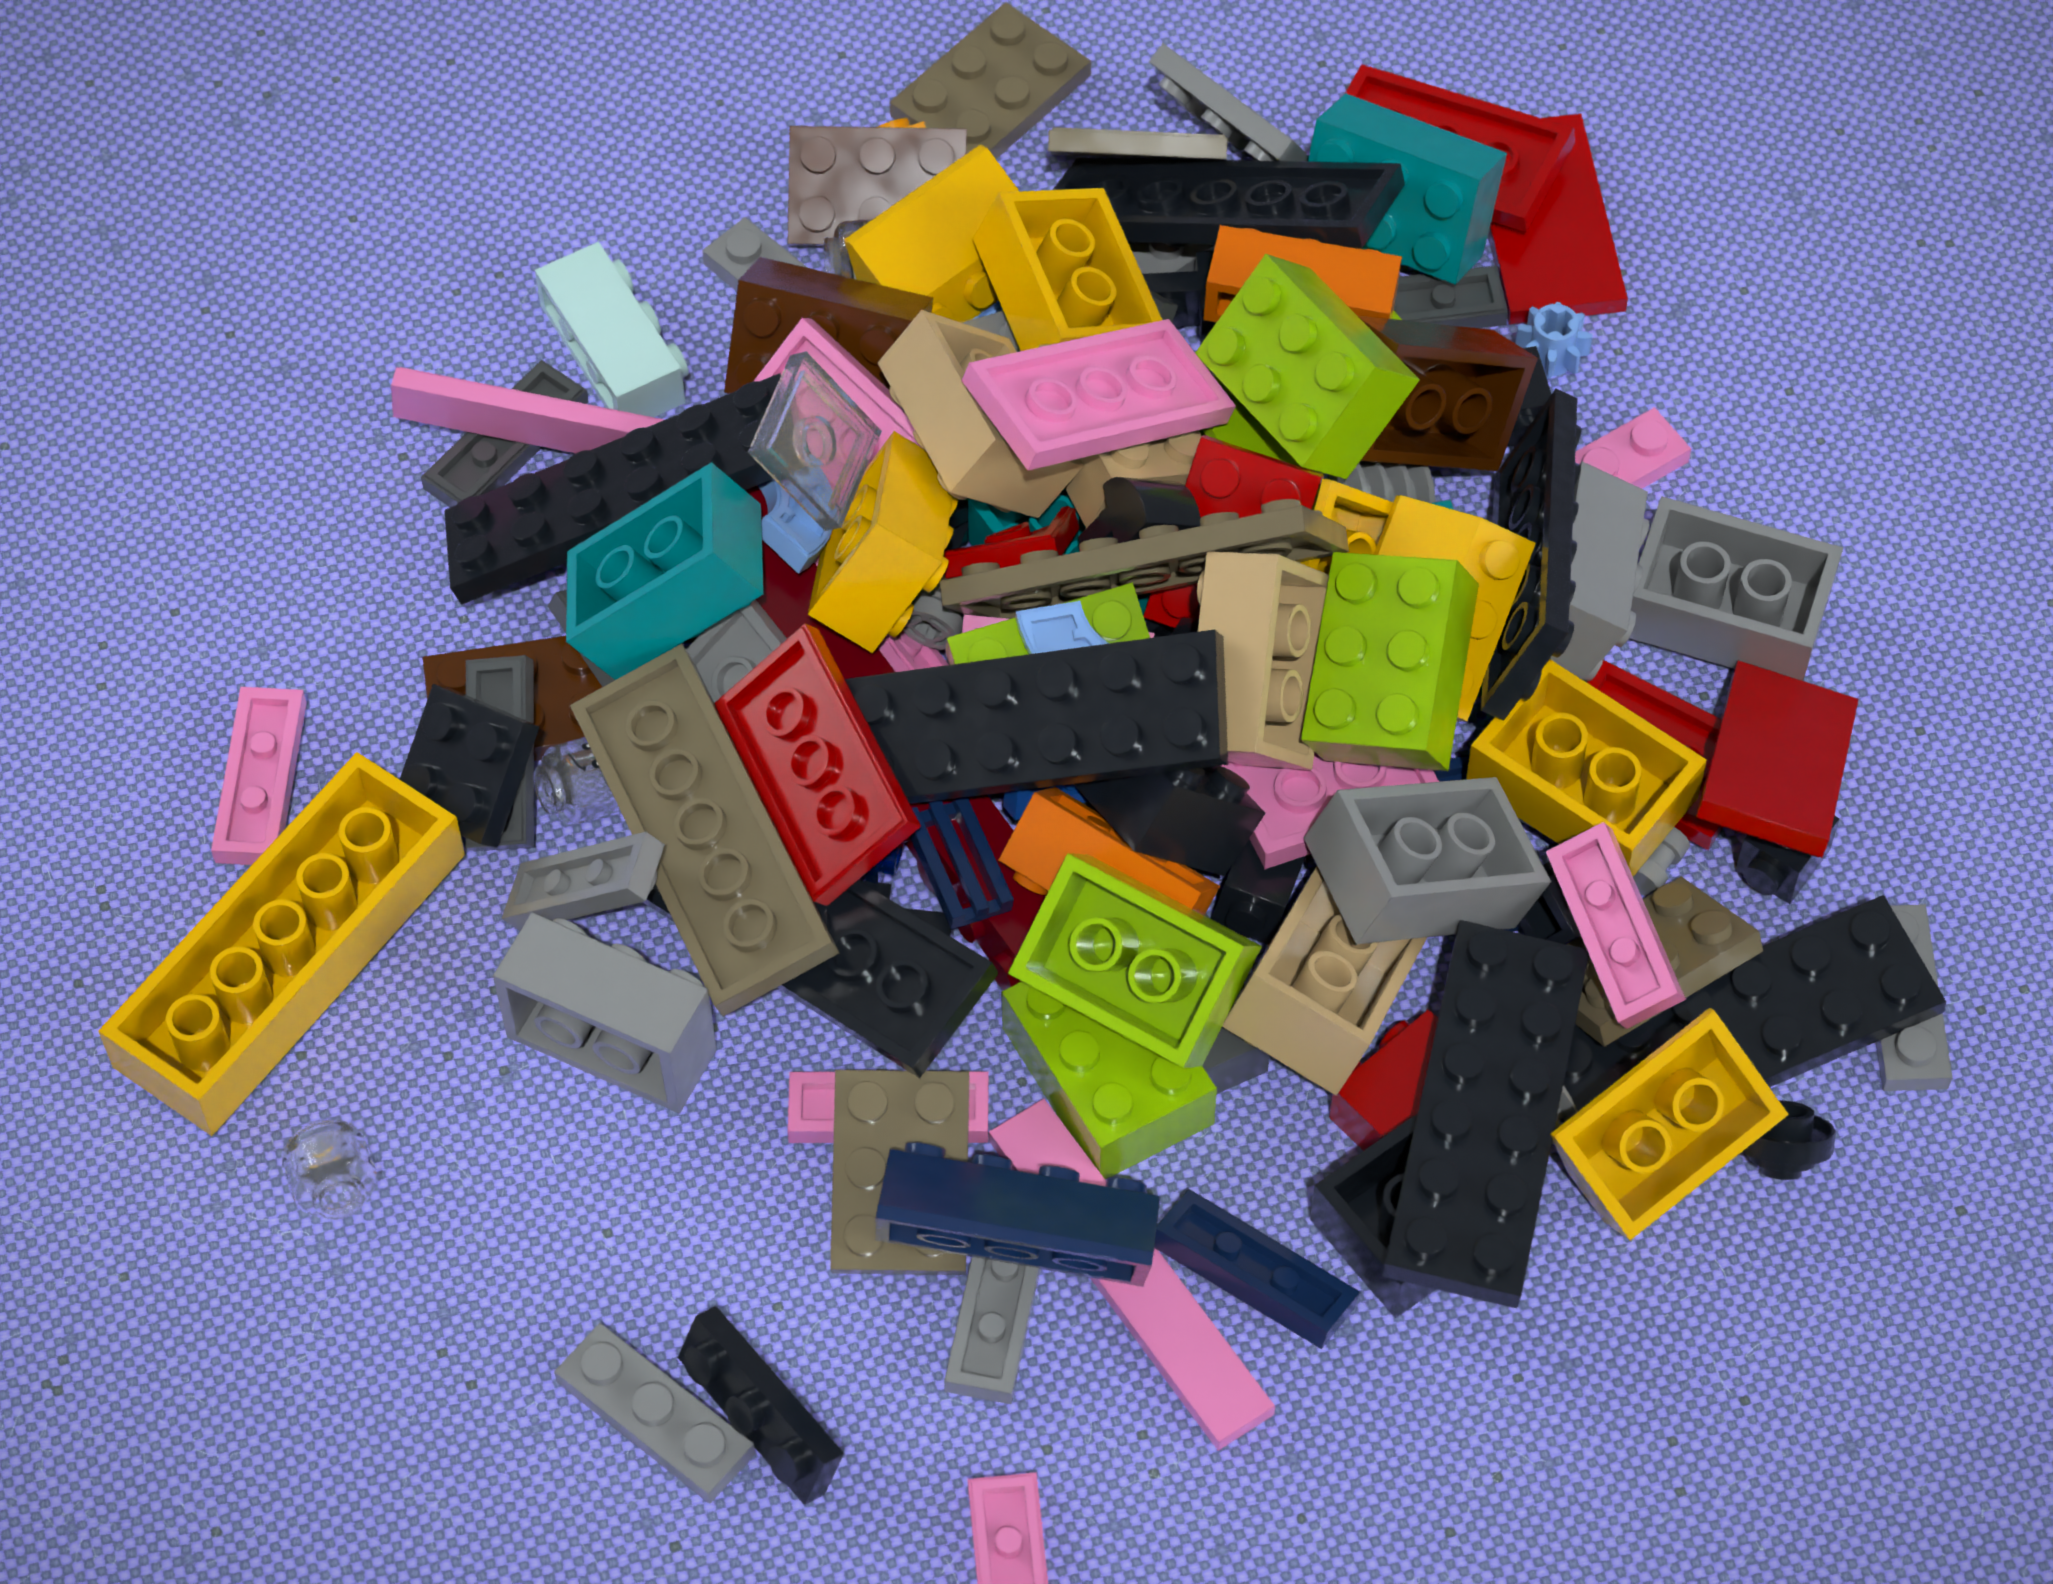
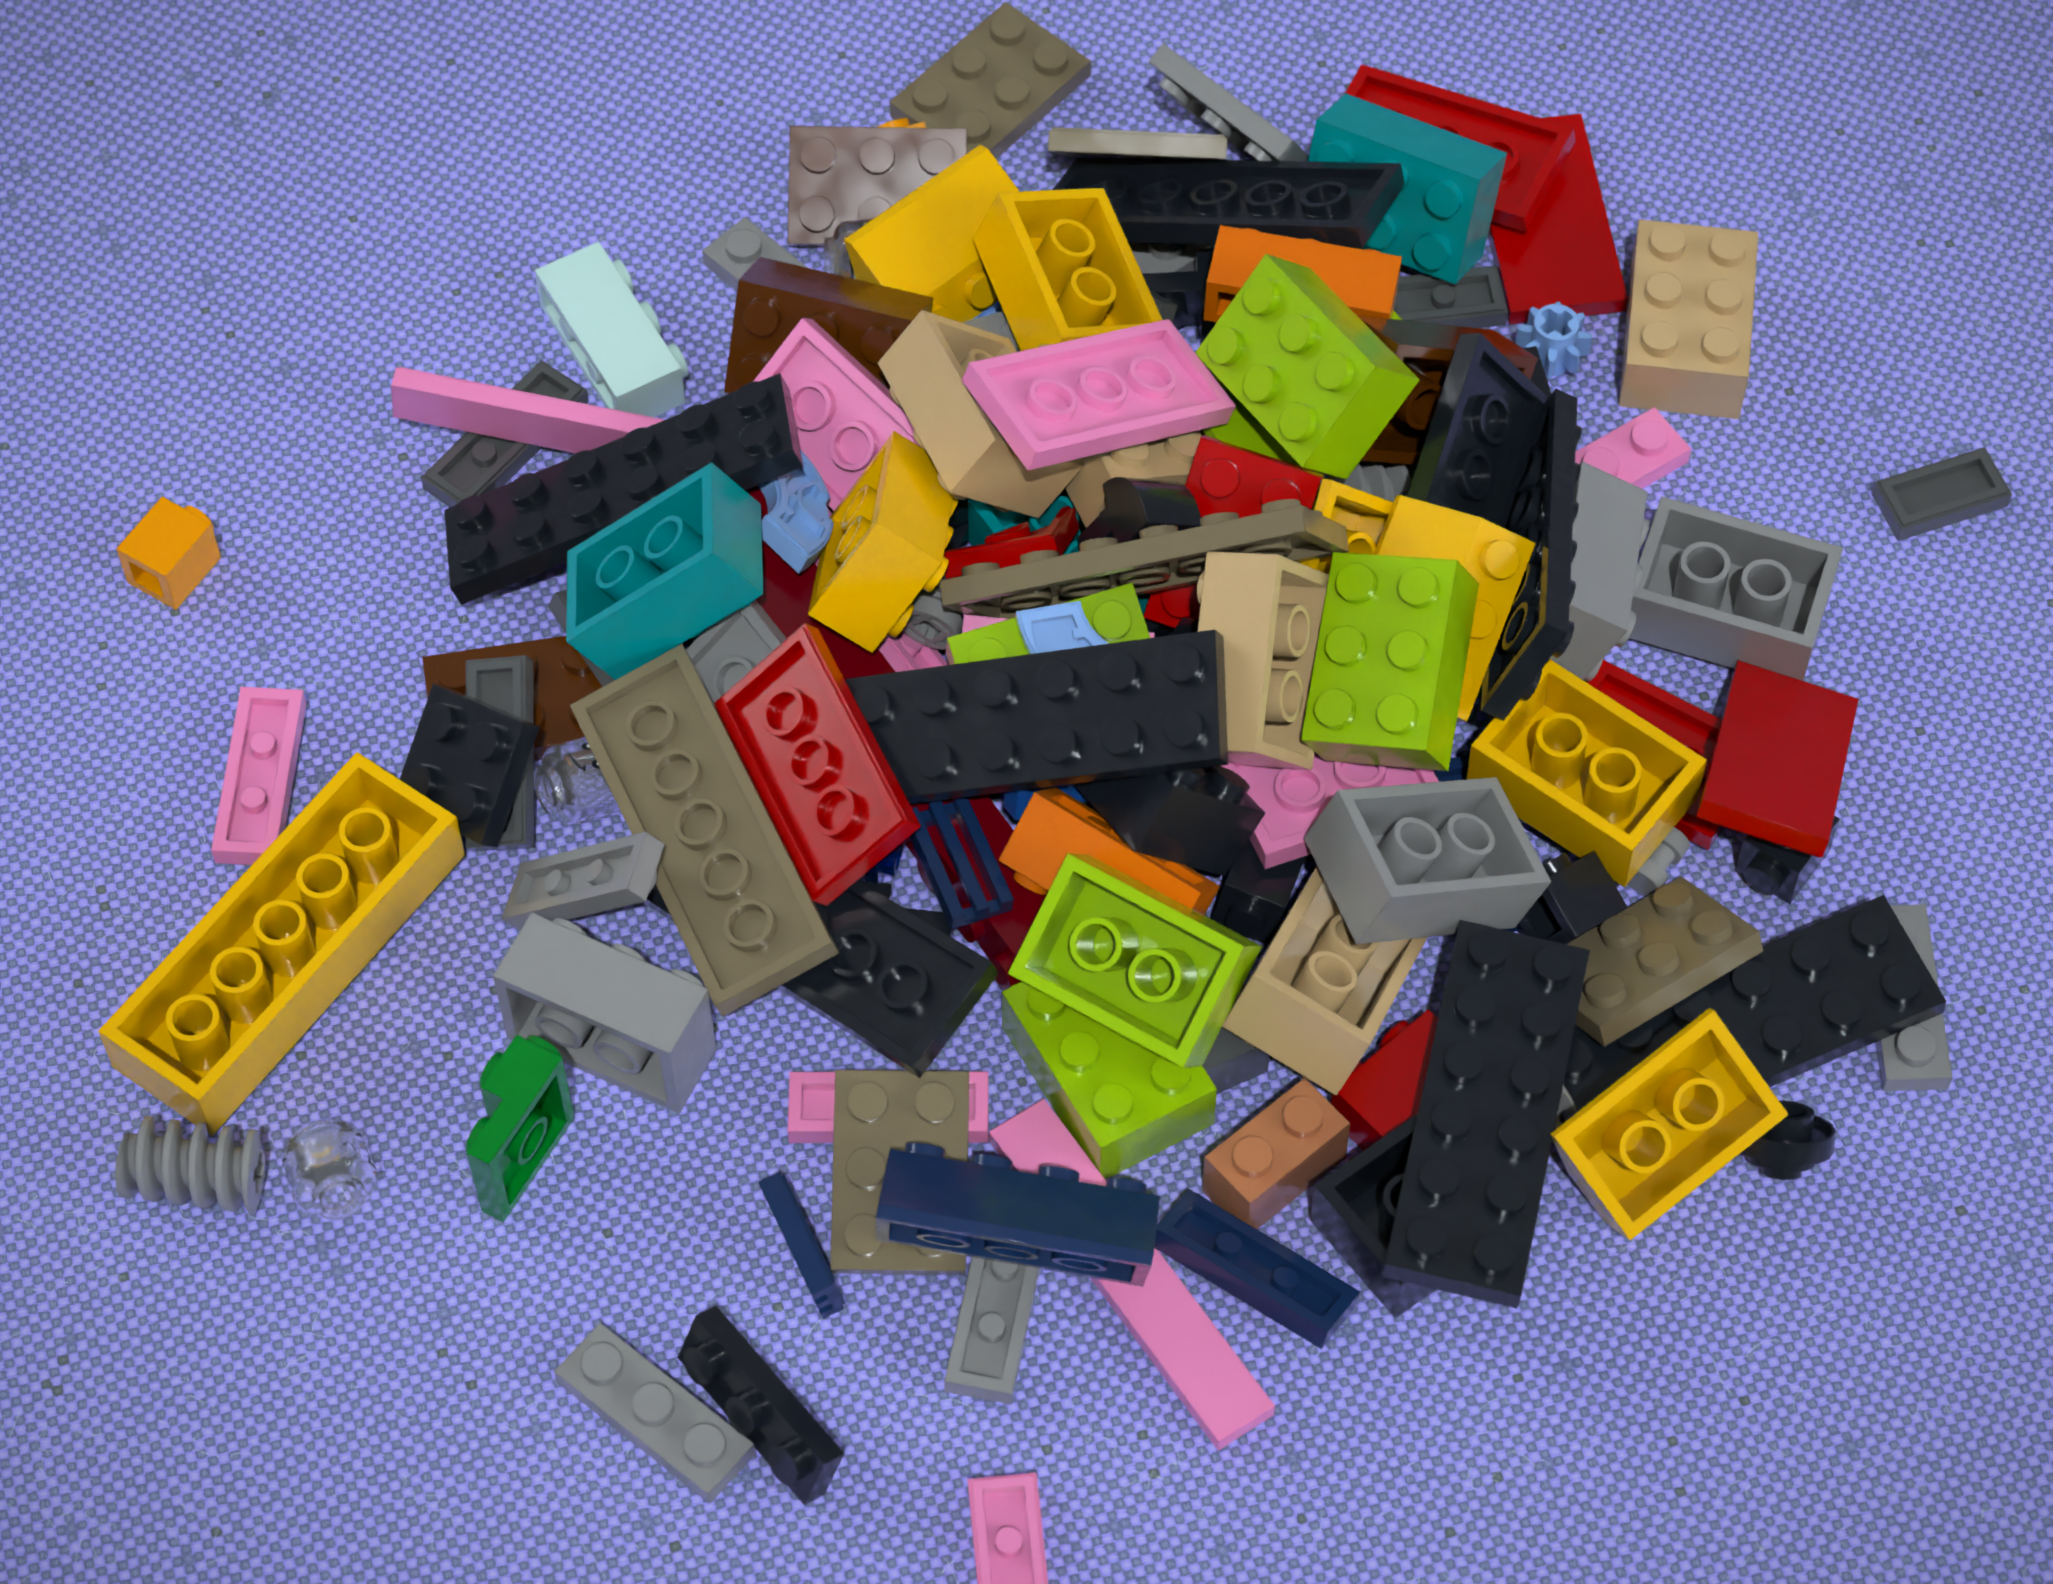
(169, 552): none -> light orange brick
(191, 1167): none -> light grey piece
(525, 1119): none -> green plate
(802, 1244): none -> dark blue tile
(815, 441): clear tile -> none
(1276, 1155): none -> nougat brick
(1478, 433): none -> black plate
(1615, 925): bright pink plate -> none
(1689, 319): none -> tan brick
(1941, 494): none -> dark grey tile

